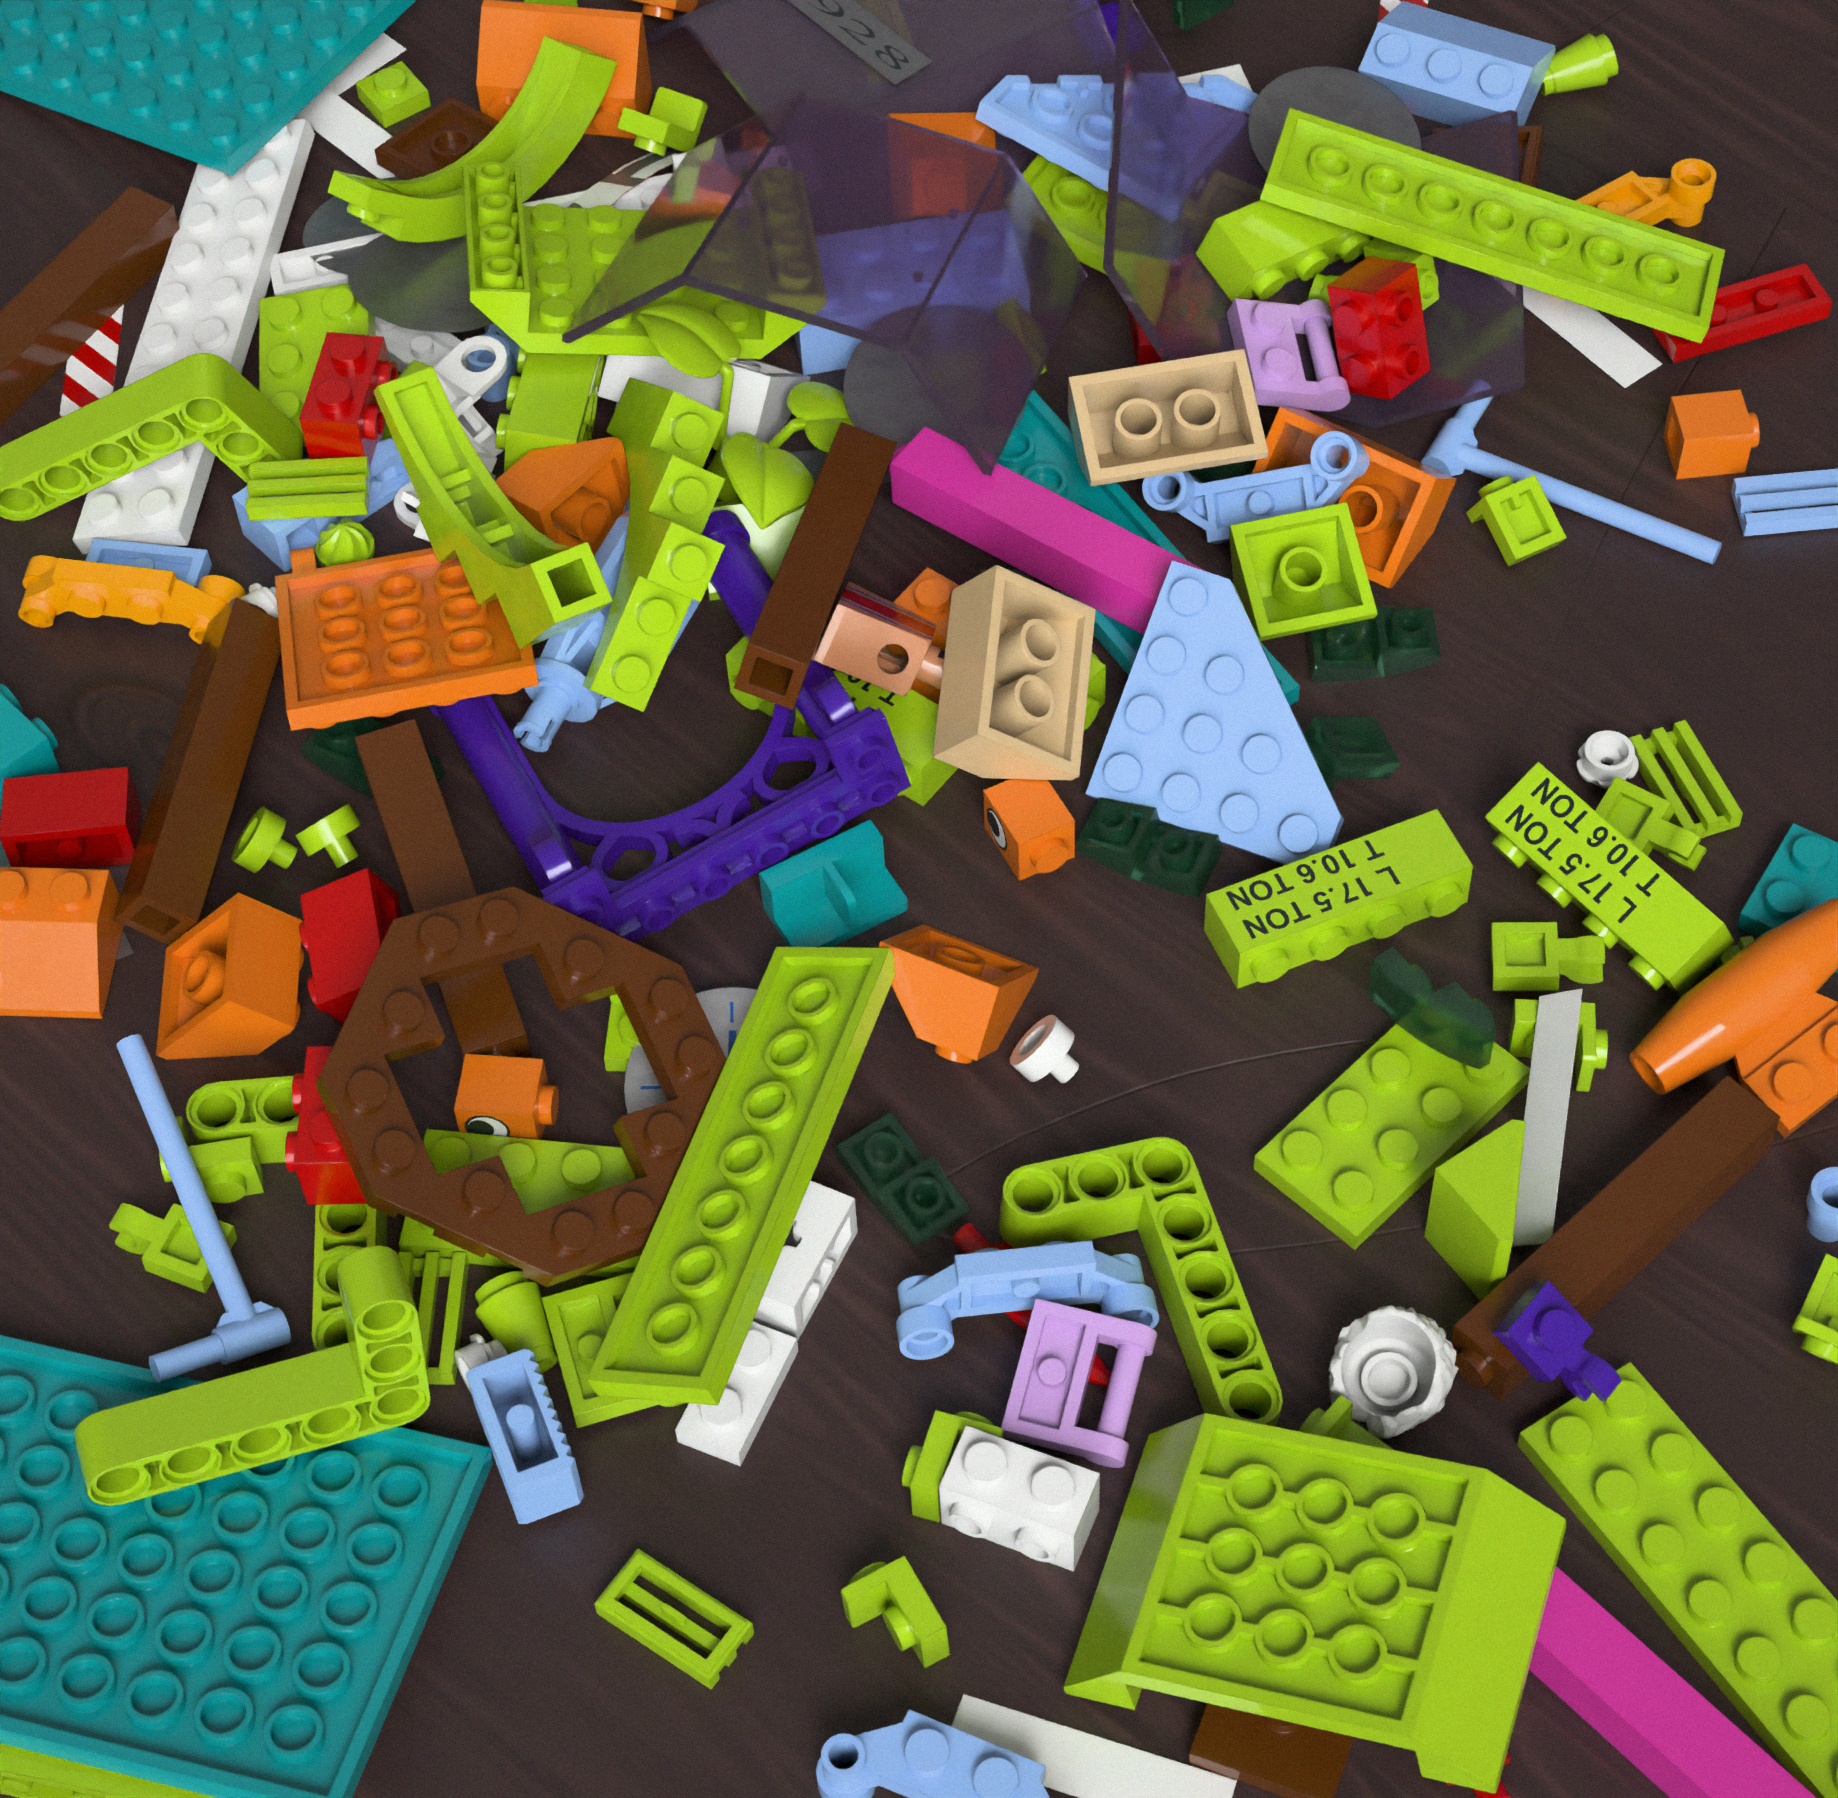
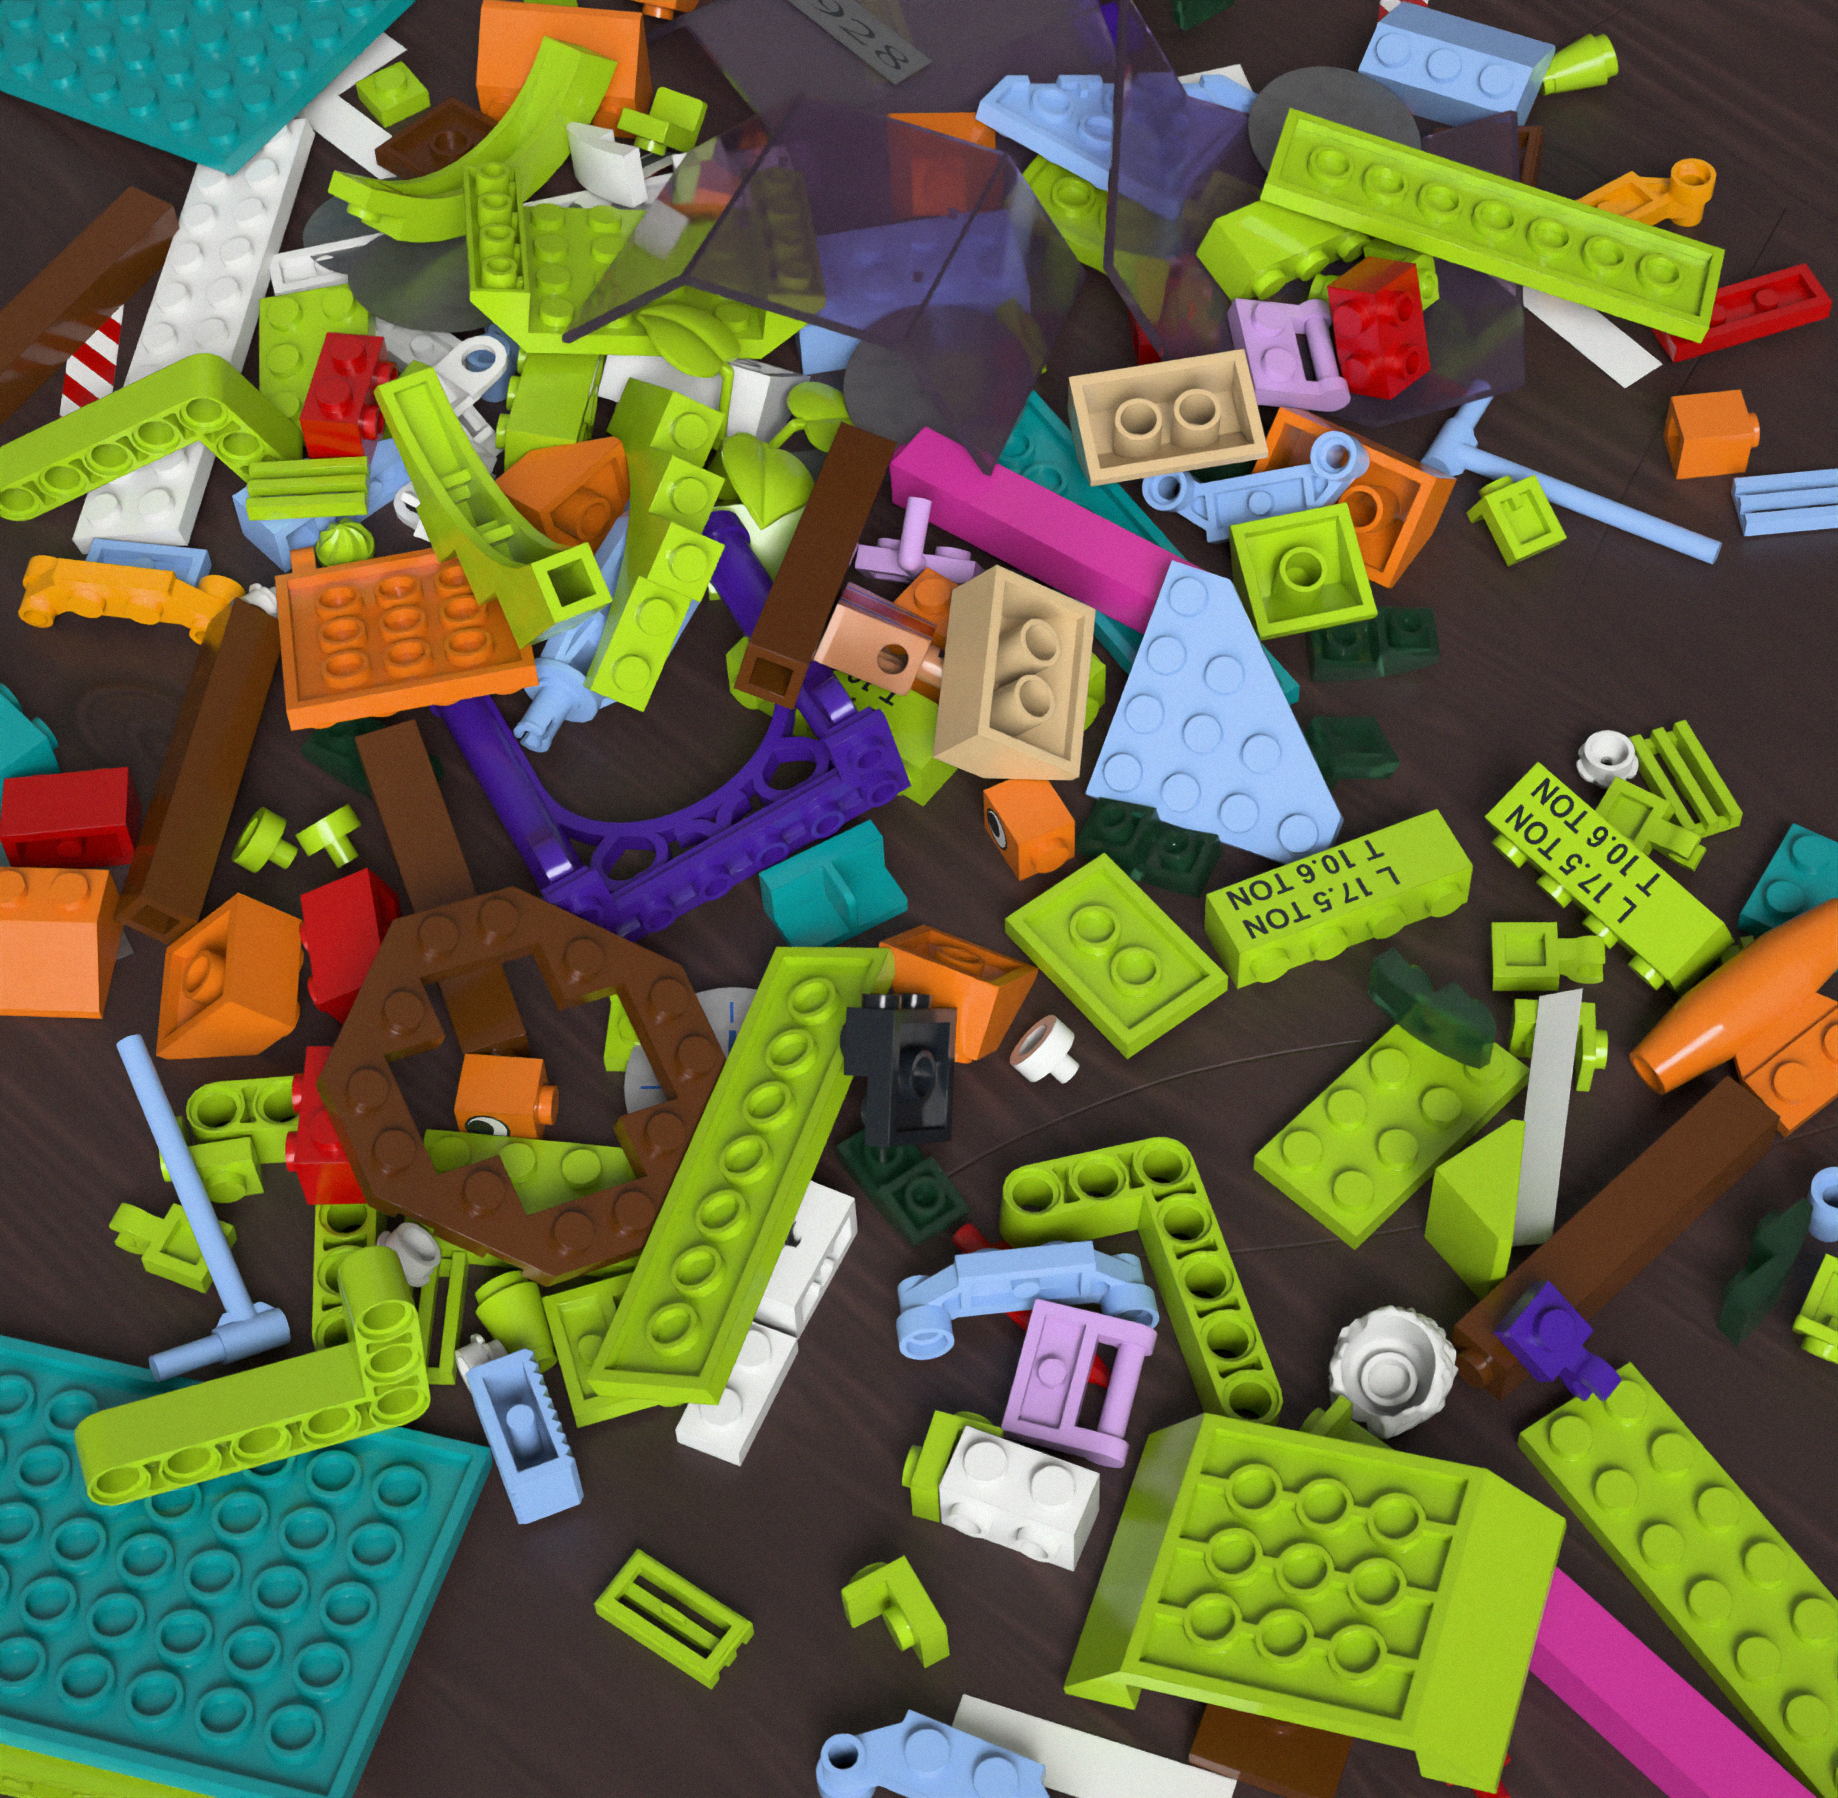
(416, 1251): none -> white plate
(606, 166): none -> white slope
(904, 558): none -> lavender plate
(908, 1063): none -> black plate
(1116, 955): none -> lime plate
(1767, 1272): none -> clear green slope

